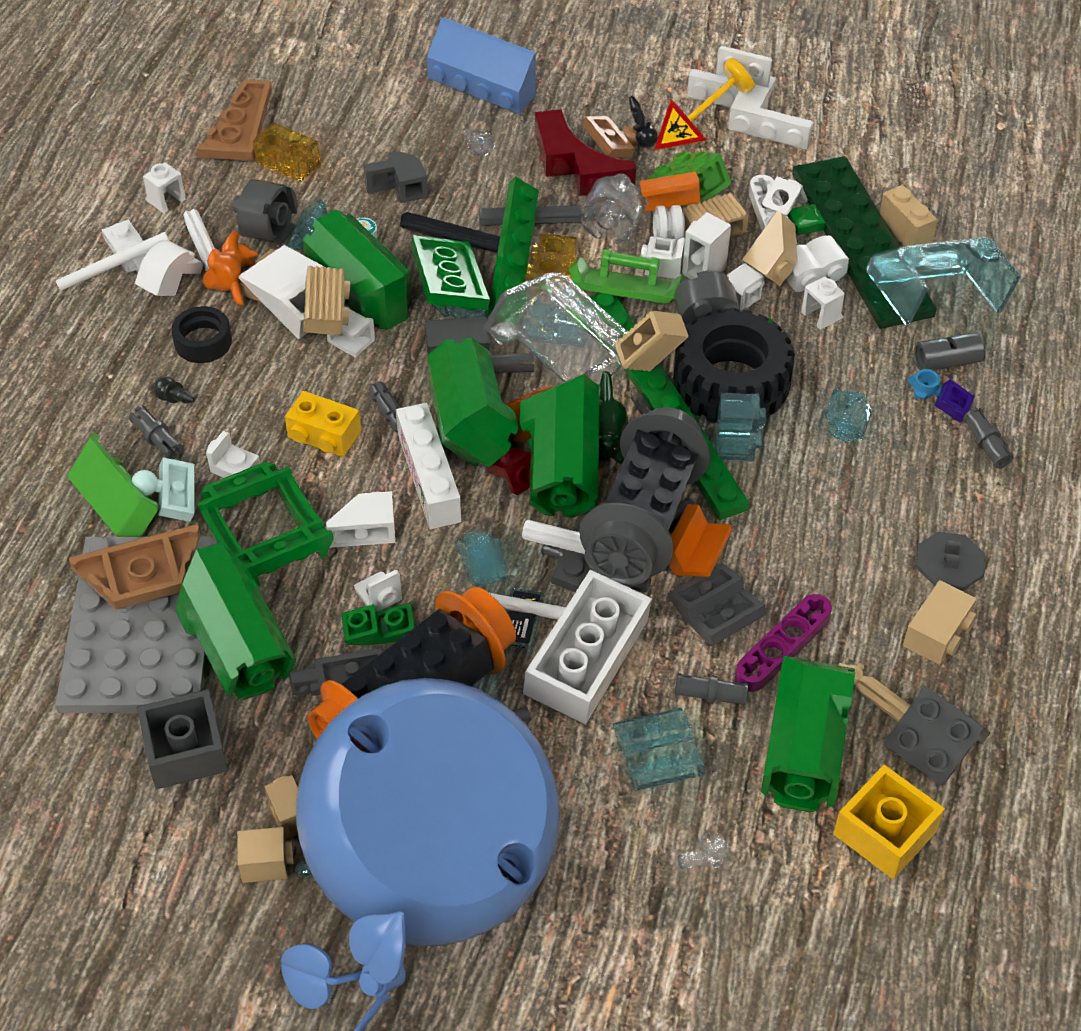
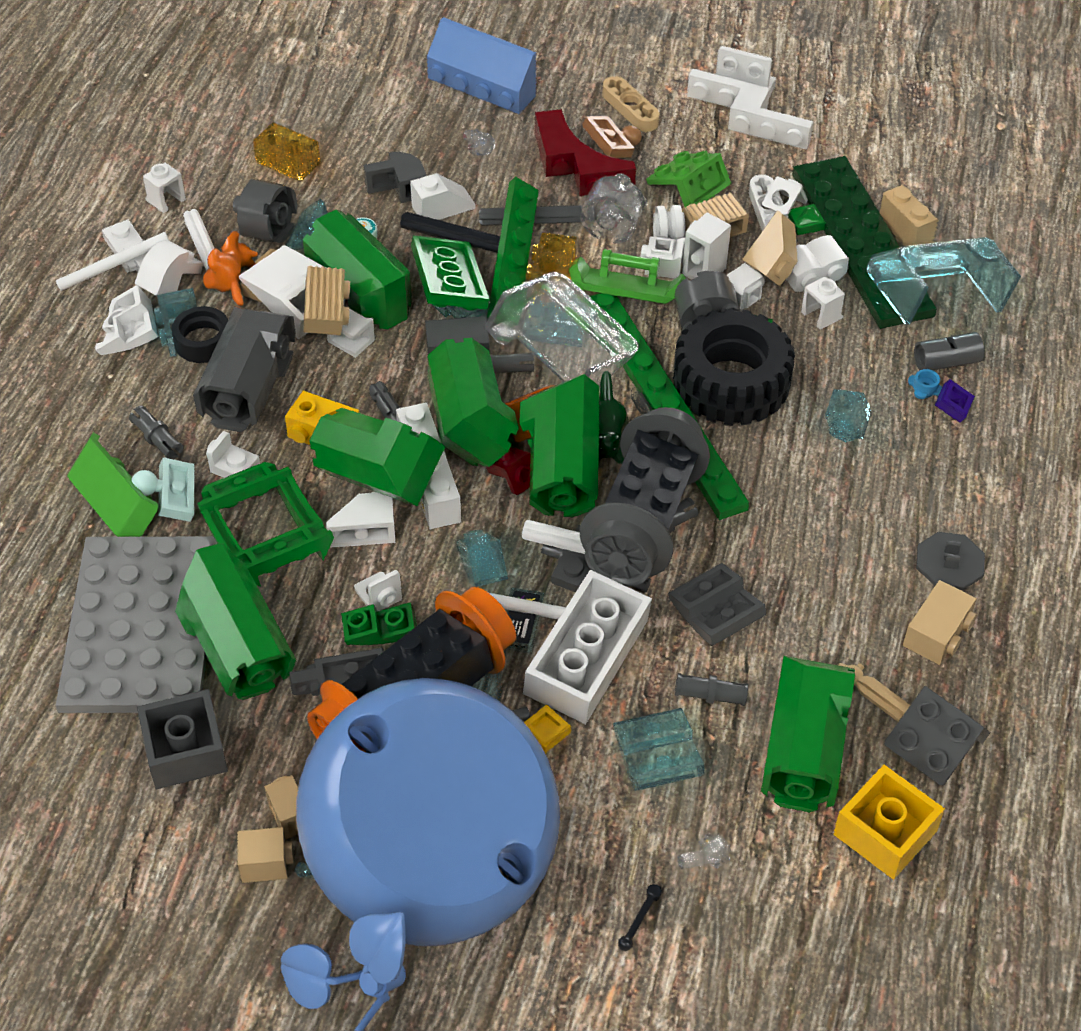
(128, 322): none -> white slope
(139, 568): medium nougat wing -> none
(170, 306): none -> clear light blue bracket
(172, 391): pearl dark grey bar -> none
(239, 123): medium nougat wing -> none
(245, 368): none -> dark grey brick
(376, 454): none -> green brick
(439, 197): none -> white slope
(548, 727): none -> yellow tile
(643, 115): none -> tan beam
(646, 134): black bar -> none
(651, 340): tan brick -> none
(653, 894): none -> black hinge
(671, 190): orange panel -> none
(678, 128): yellow piece -> none
(697, 543): orange panel -> none
(739, 426): clear light blue brick -> none
(781, 640): magenta beam -> none
(988, 438): dark grey pin -> none

